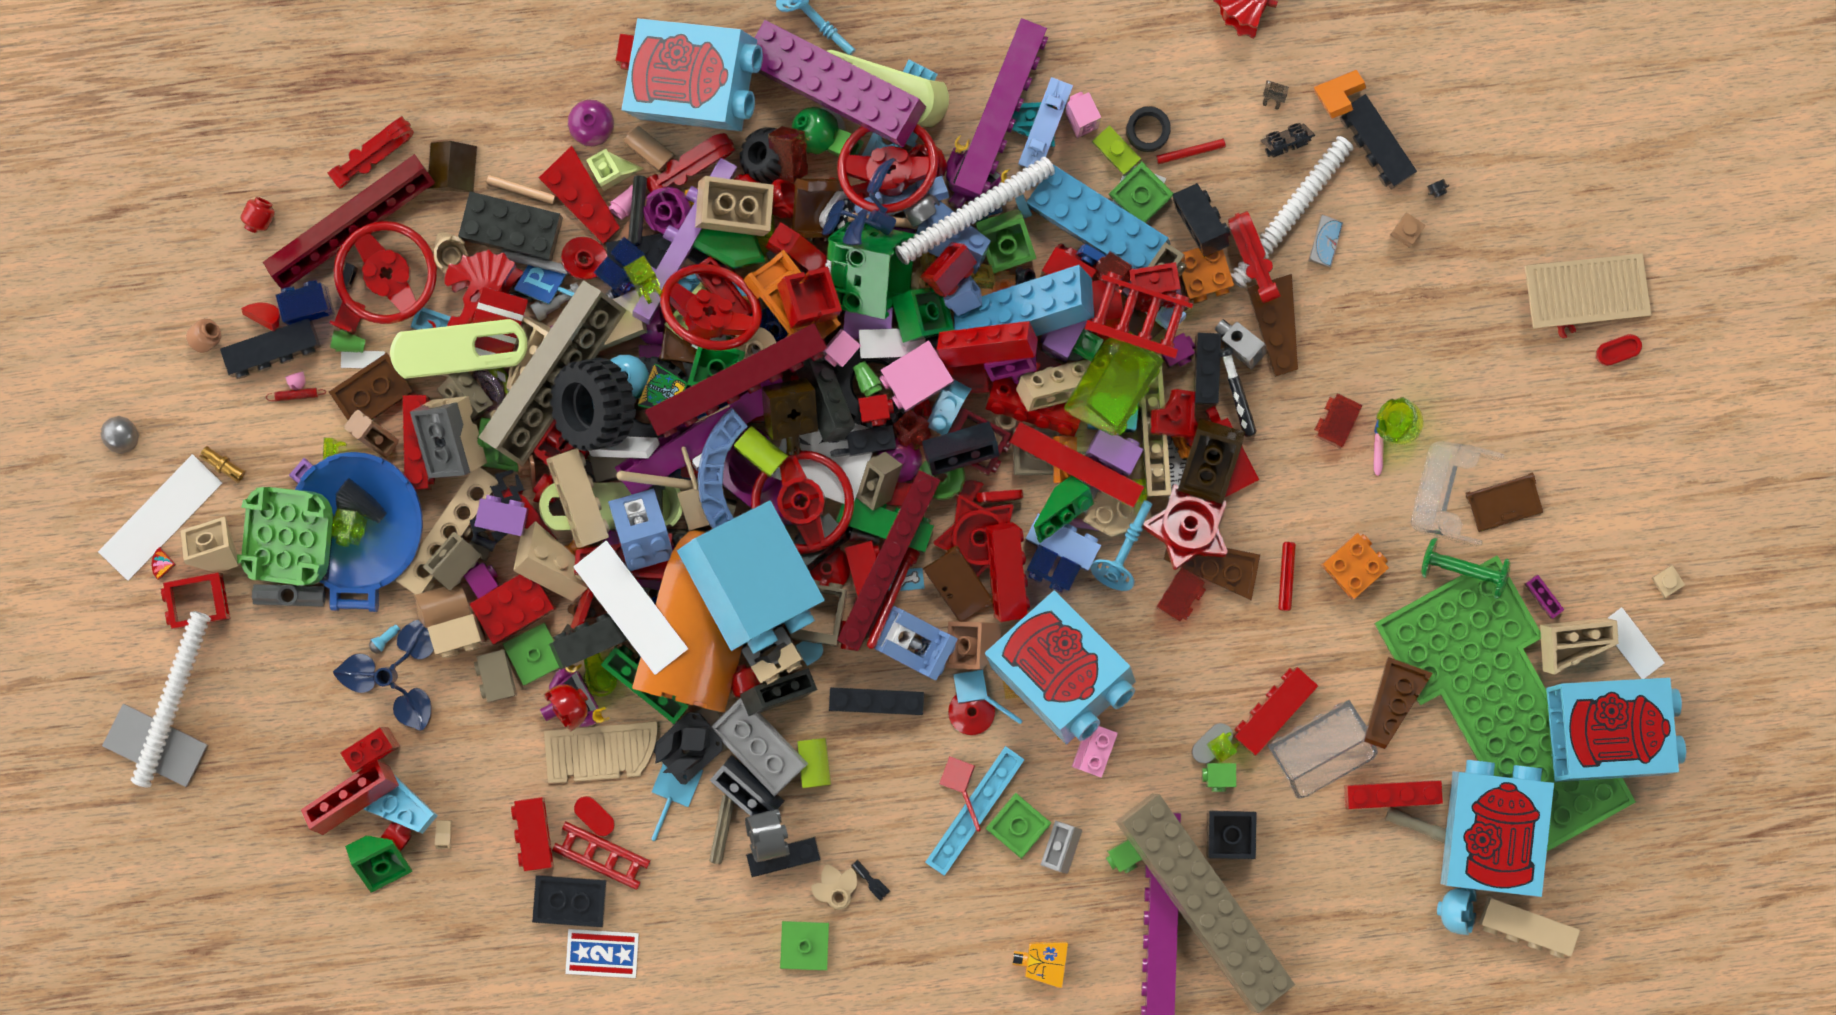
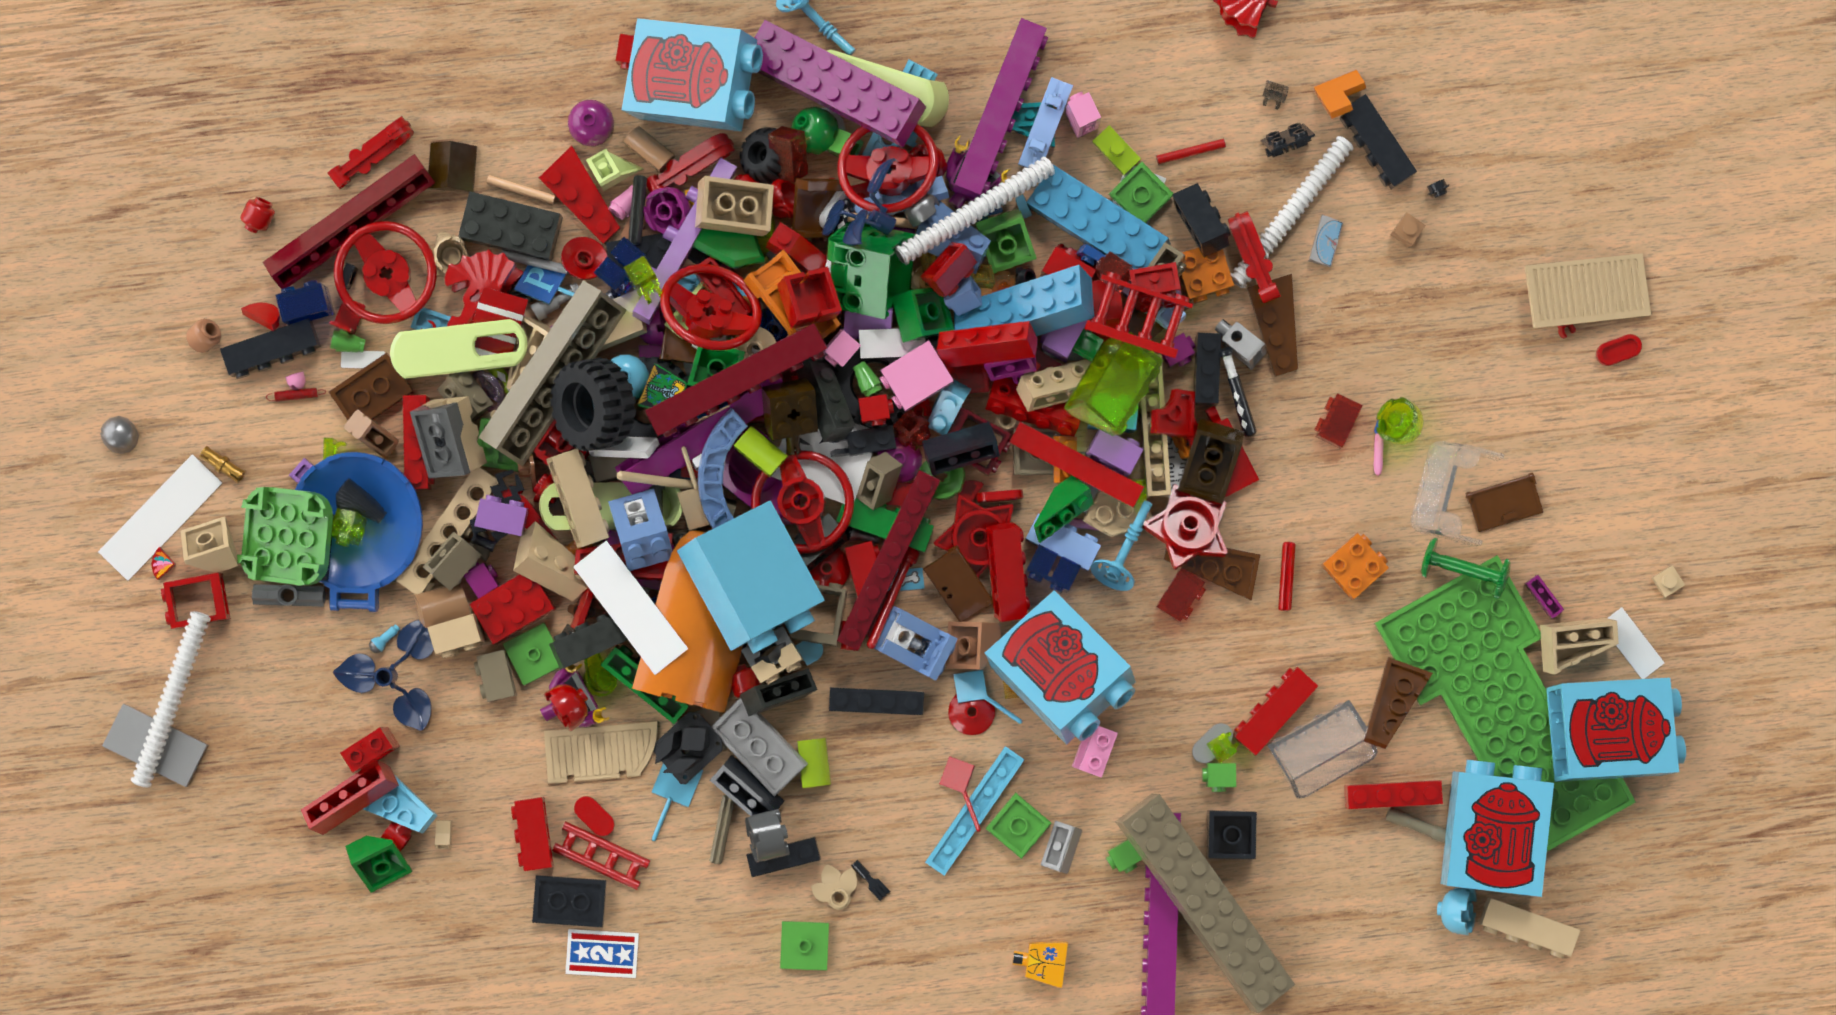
(1148, 111): black tyre -> none

